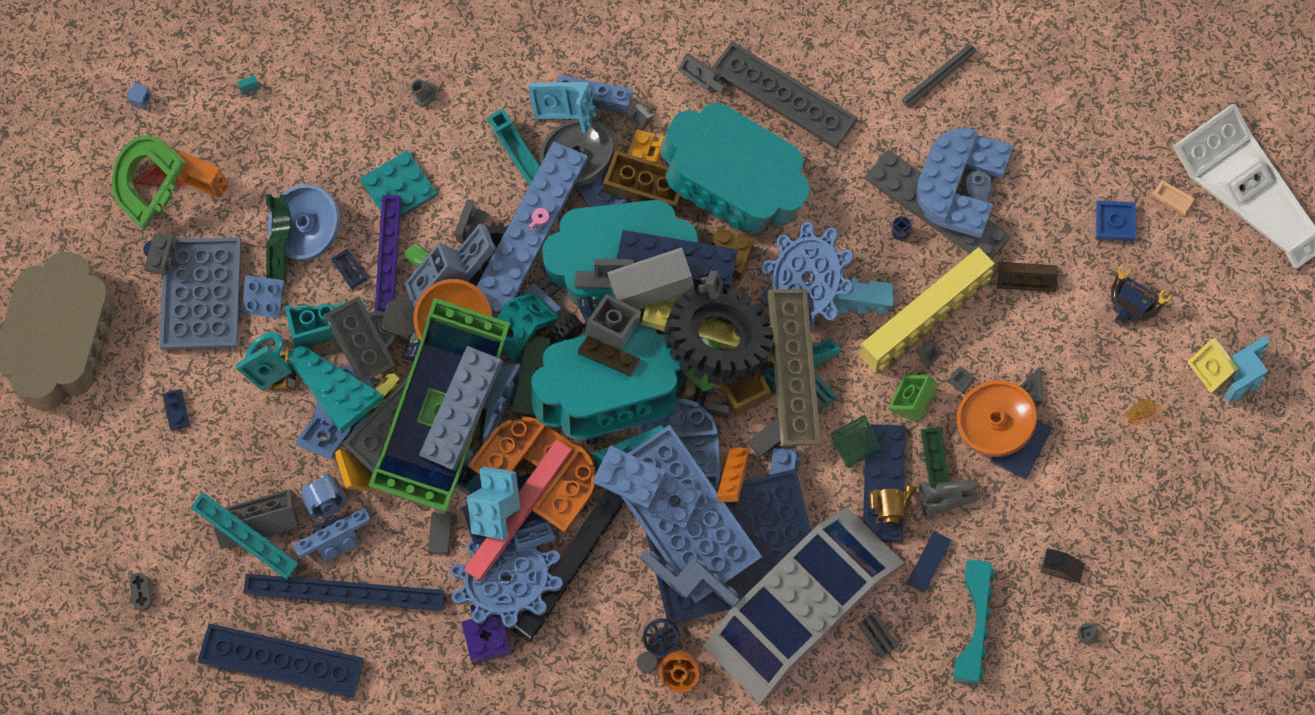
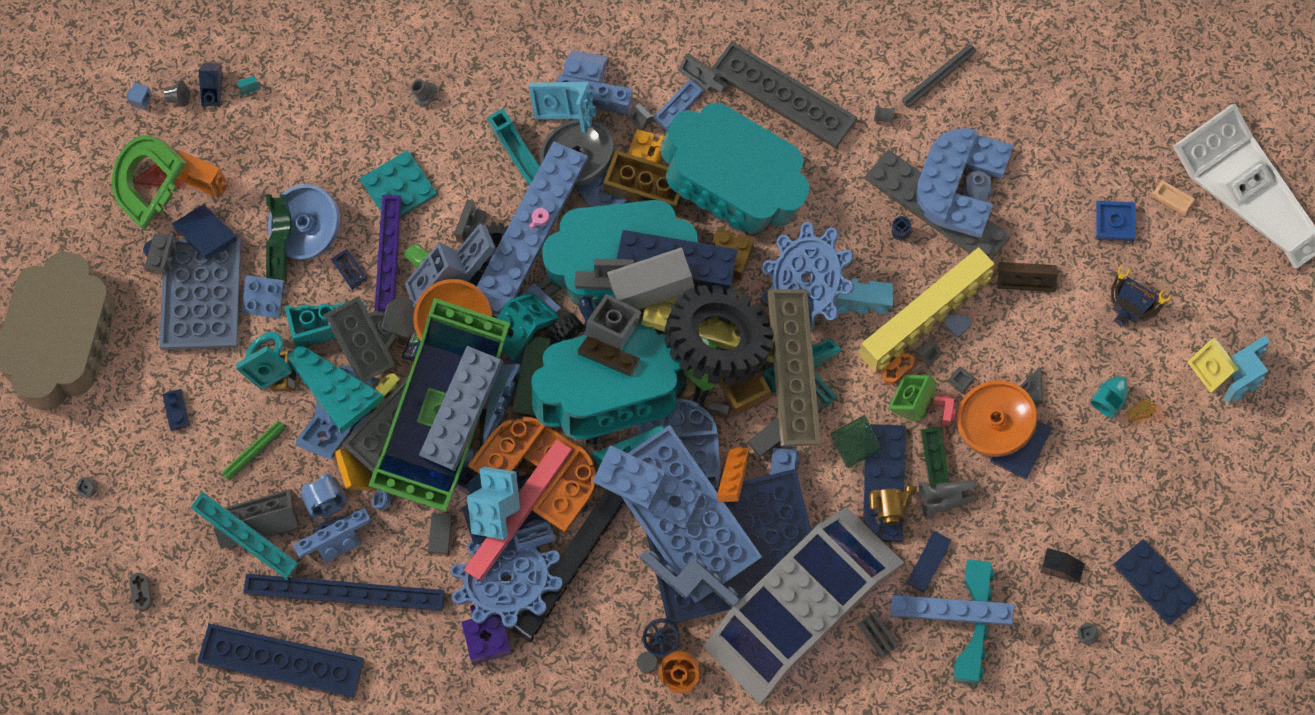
(86, 487): none -> dark grey tile
(178, 93): none -> dark grey piece
(204, 231): none -> dark blue tile
(210, 84): none -> dark blue slope
(253, 450): none -> bright green axle
(381, 500): none -> medium blue tile
(585, 66): none -> medium blue slope
(679, 102): none -> medium blue tile
(711, 284): dark grey tile -> none
(884, 114): none -> dark grey bush
(894, 365): none -> orange beam
(948, 413): none -> coral bracket
(952, 610): none -> medium blue plate
(957, 325): none -> sand blue tile
(1111, 396): none -> teal helmet
(1155, 582): none -> dark blue plate

